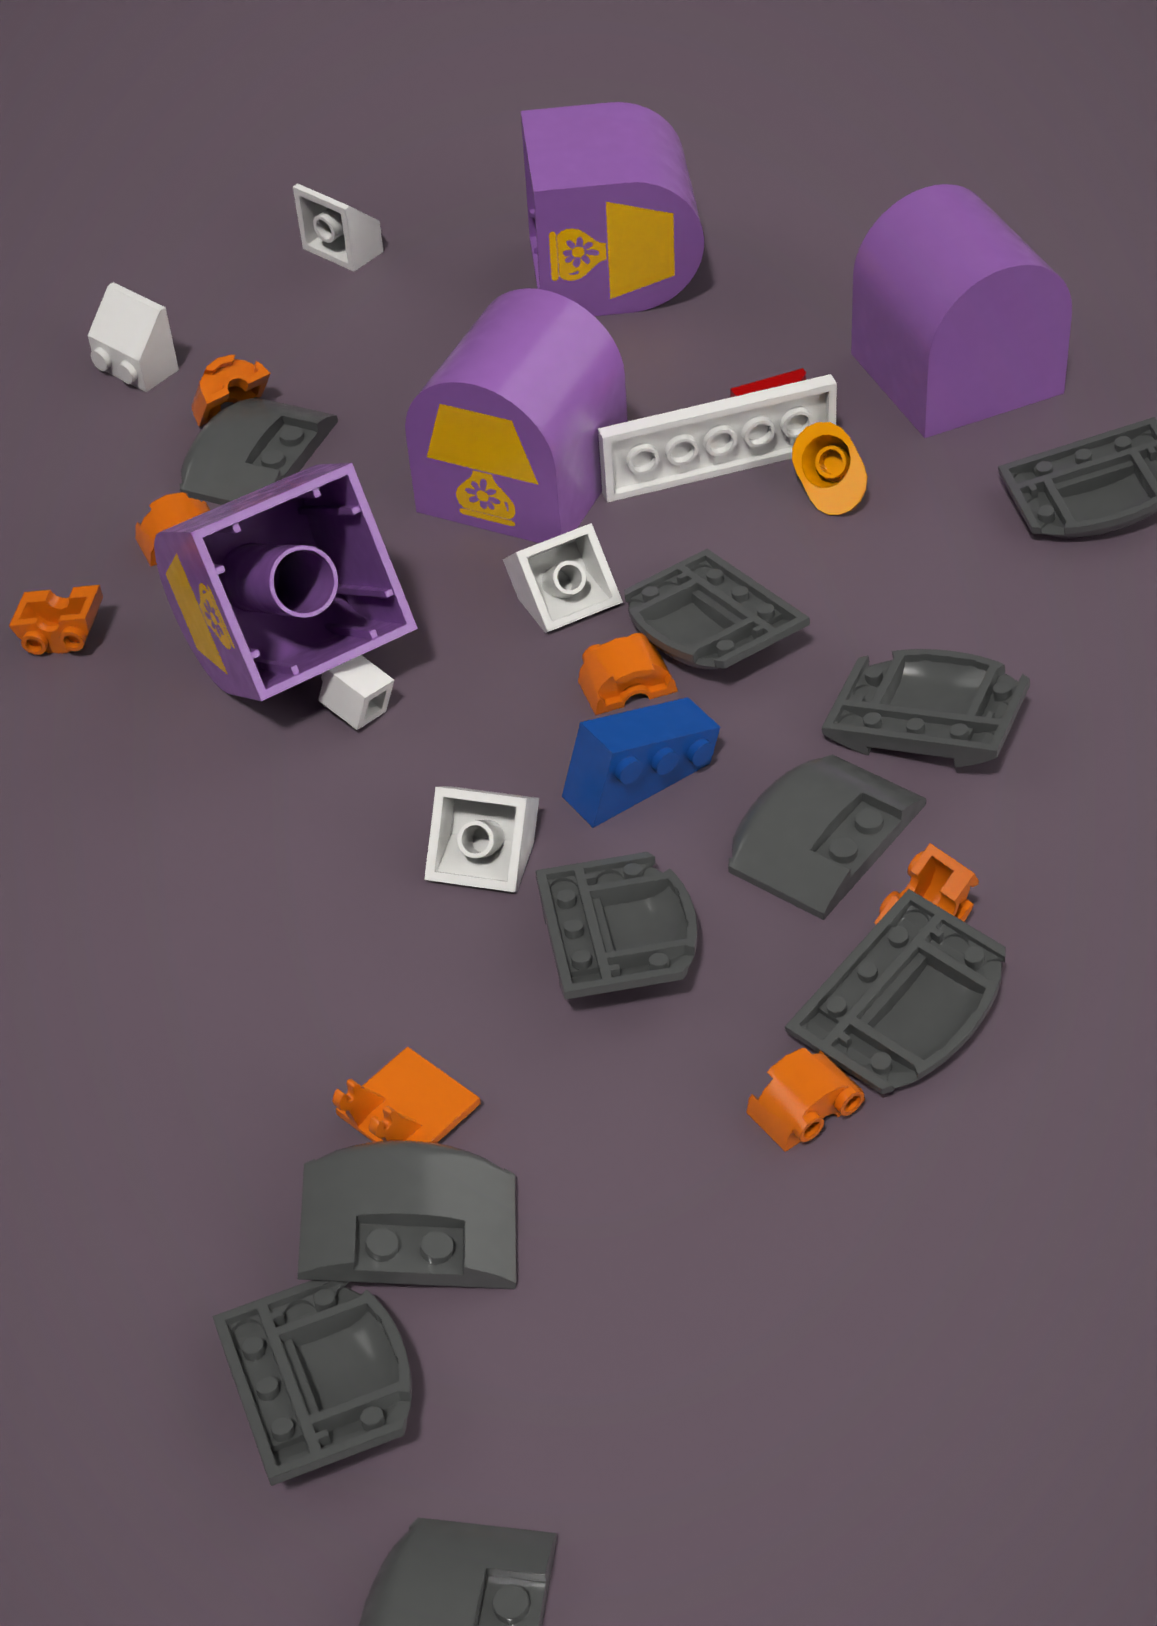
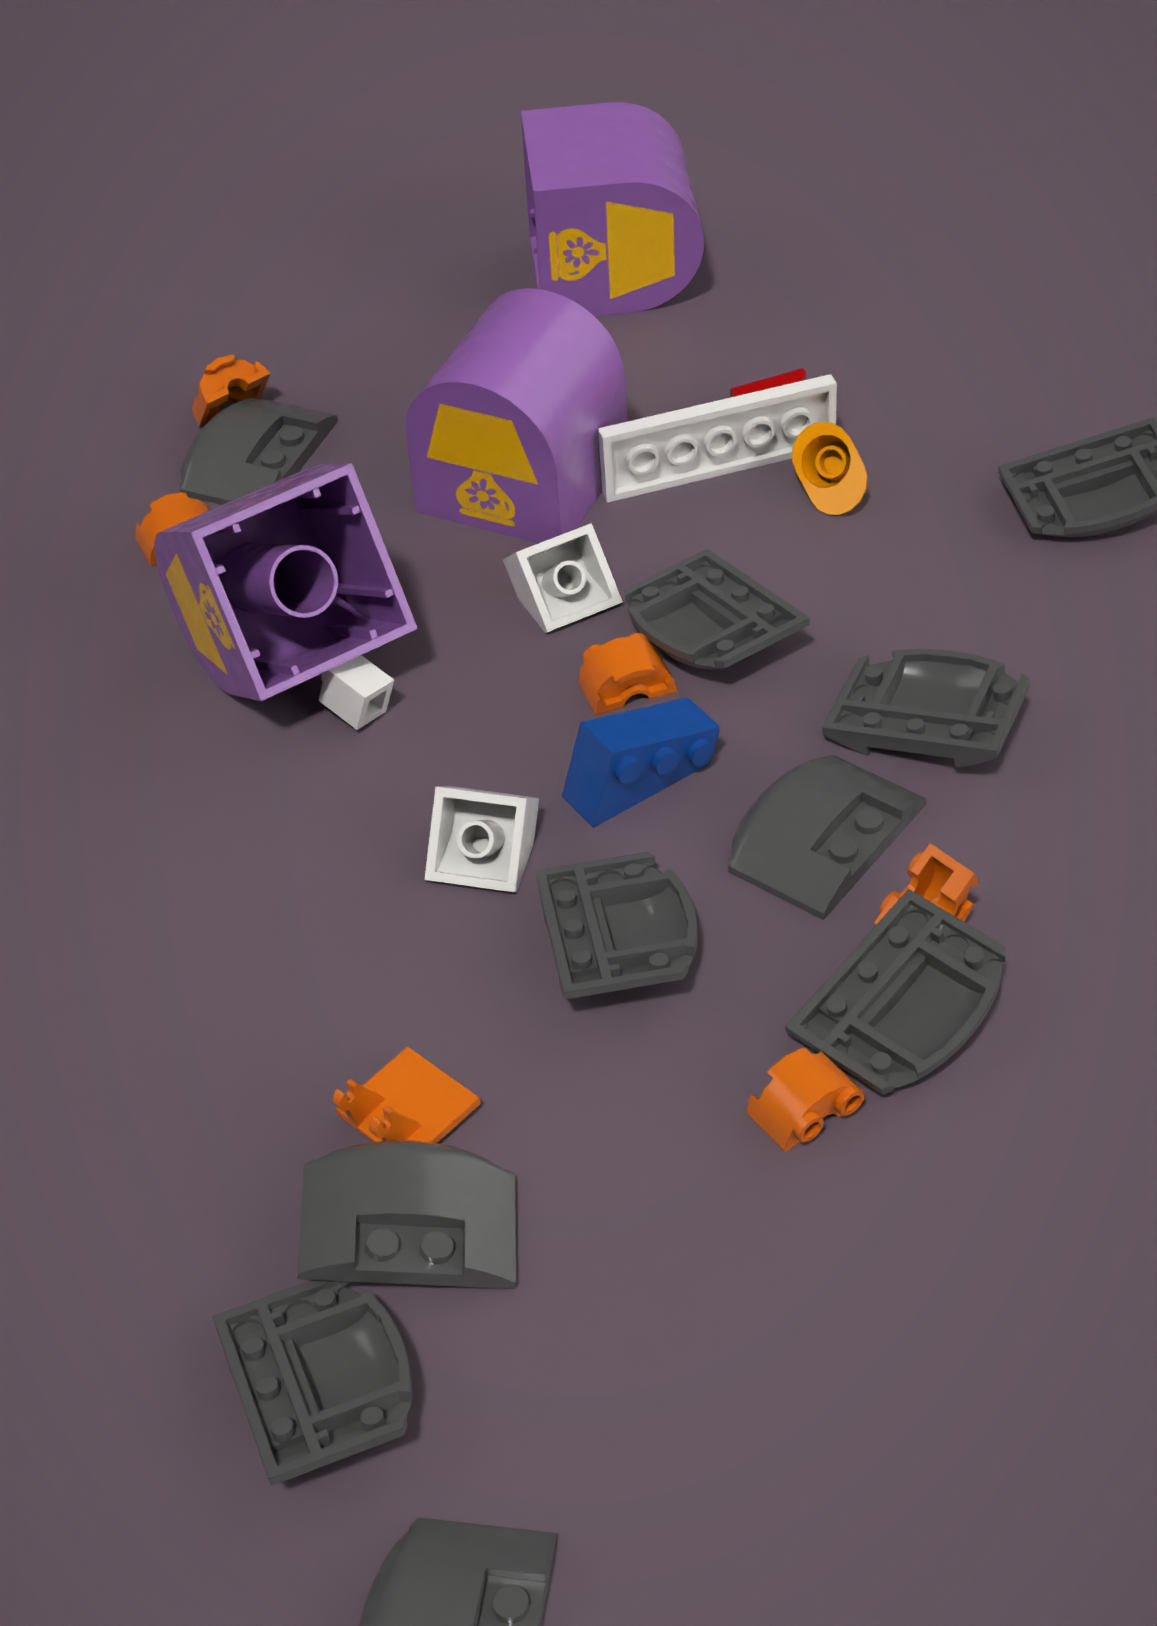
(54, 622): orange cylinder -> none
(132, 339): white slope -> none
(336, 229): white slope -> none
(957, 312): medium lavender brick -> none

